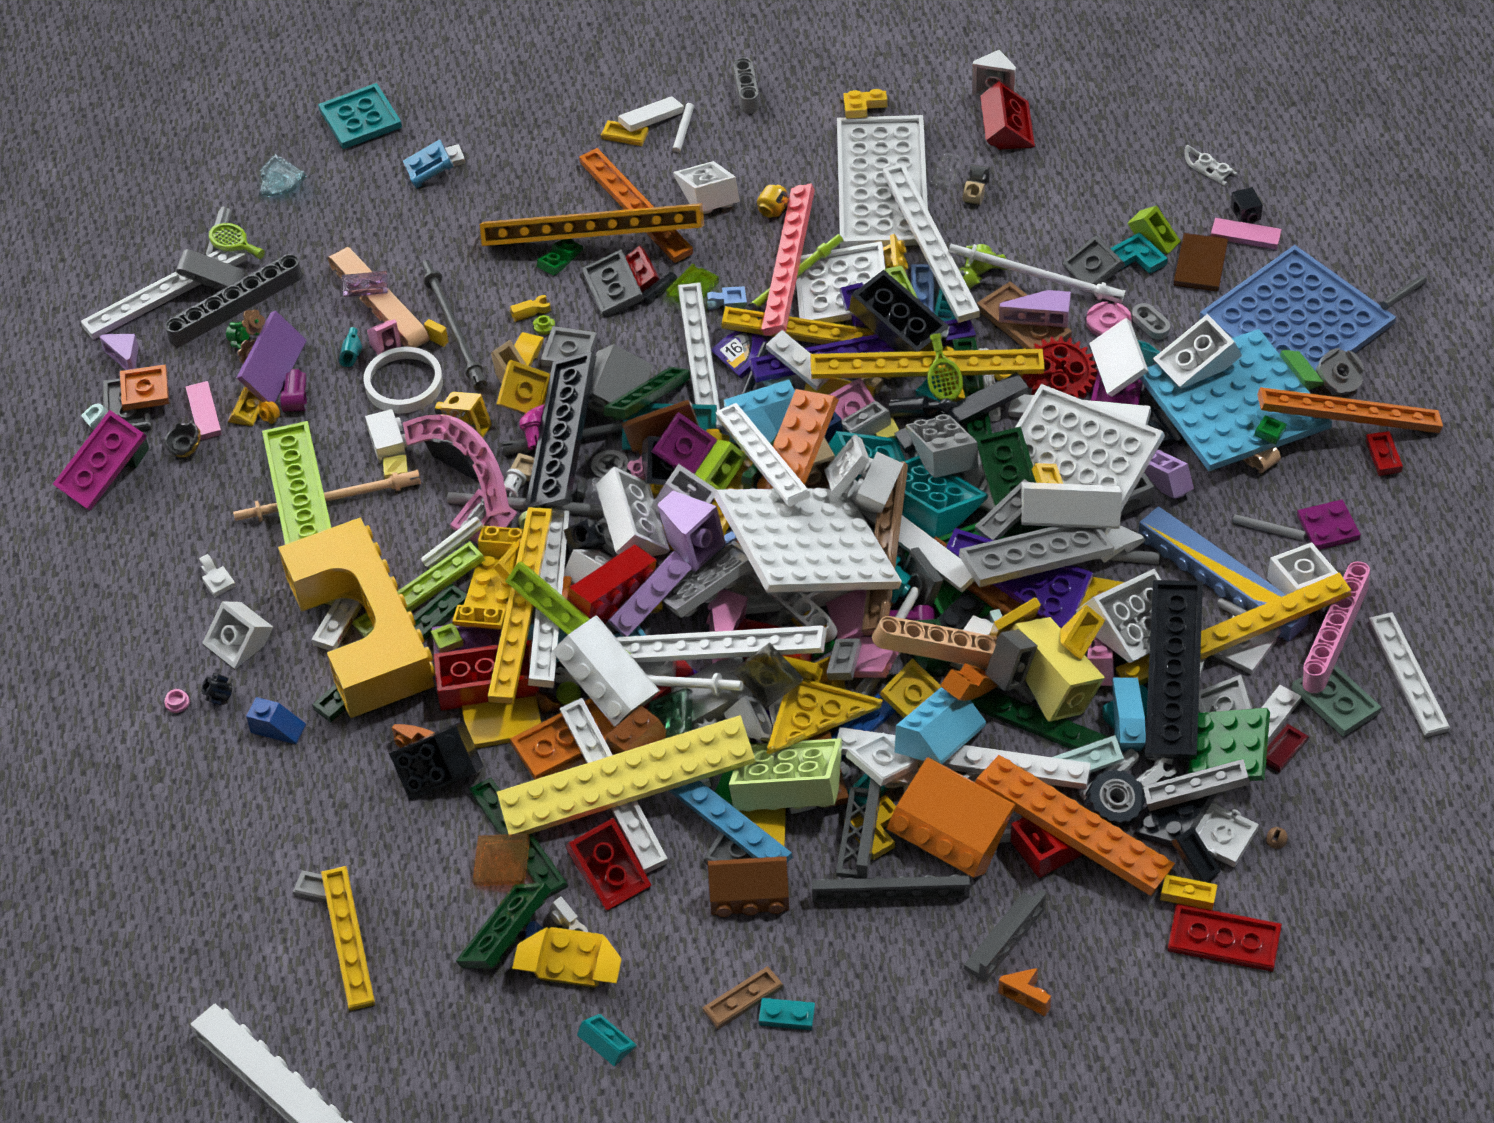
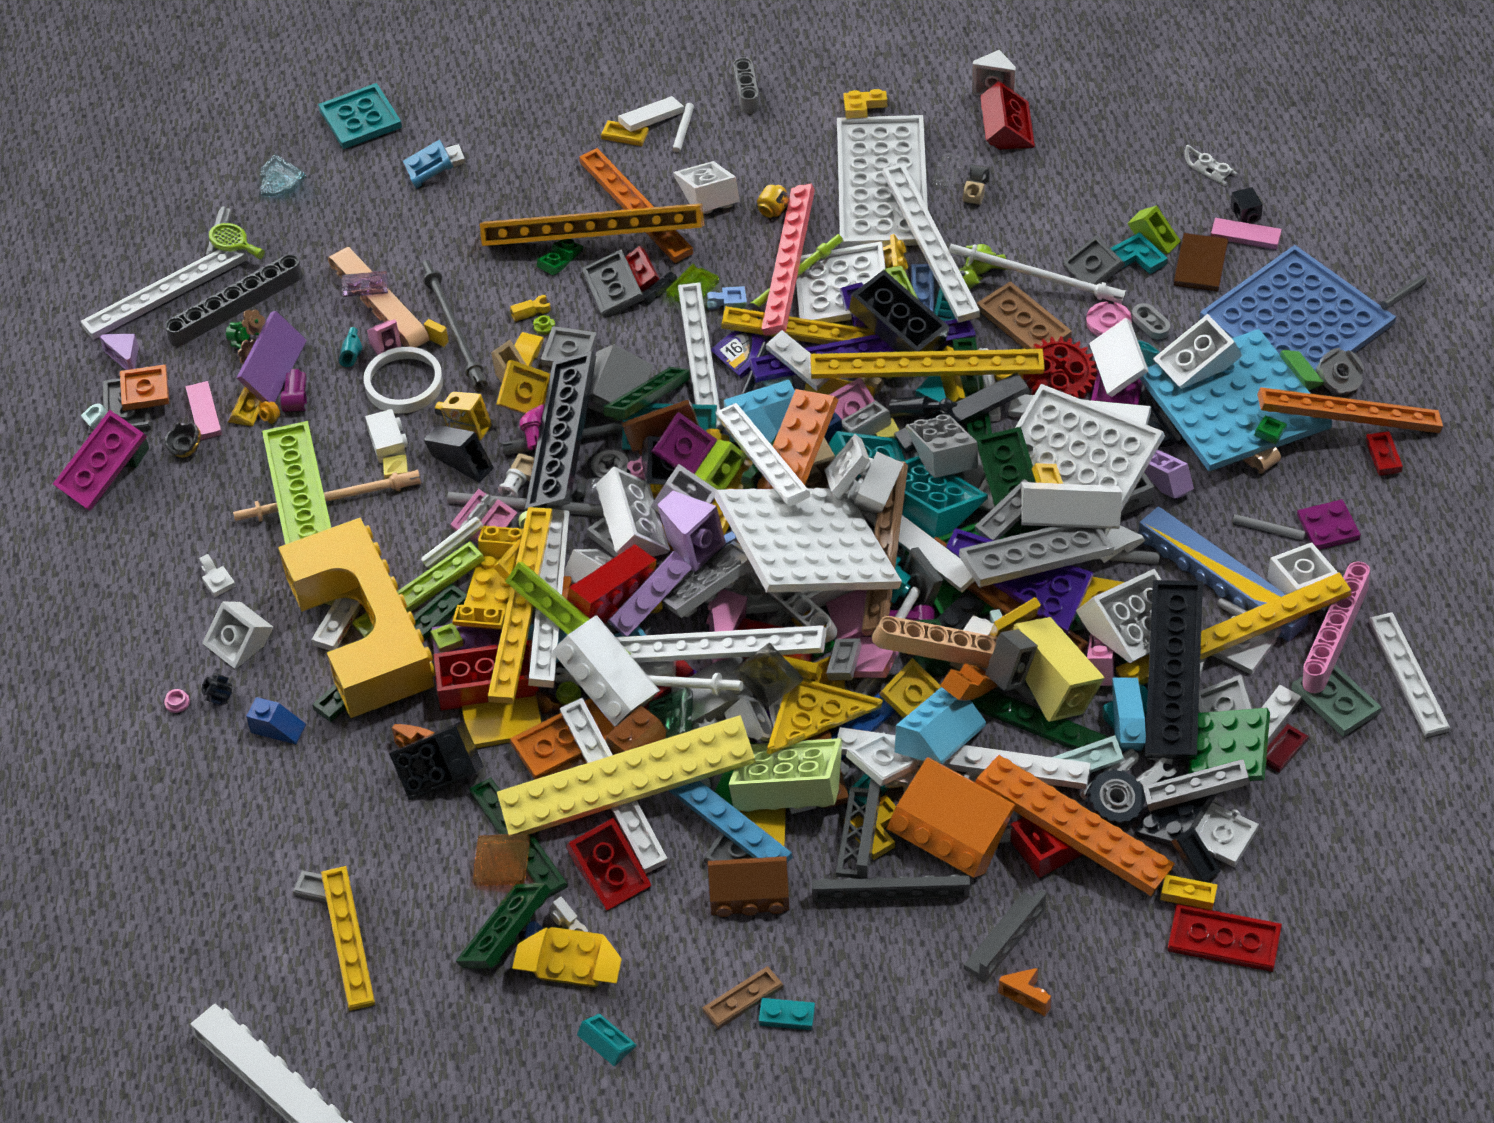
(208, 270): light grey beam -> none
(469, 443): bright pink plate -> none
(577, 533): black brick -> none
(937, 345): lime piece -> none
(1041, 308): lavender slope -> none
(1081, 631): yellow slope -> none
(1281, 839): medium nougat hinge -> none

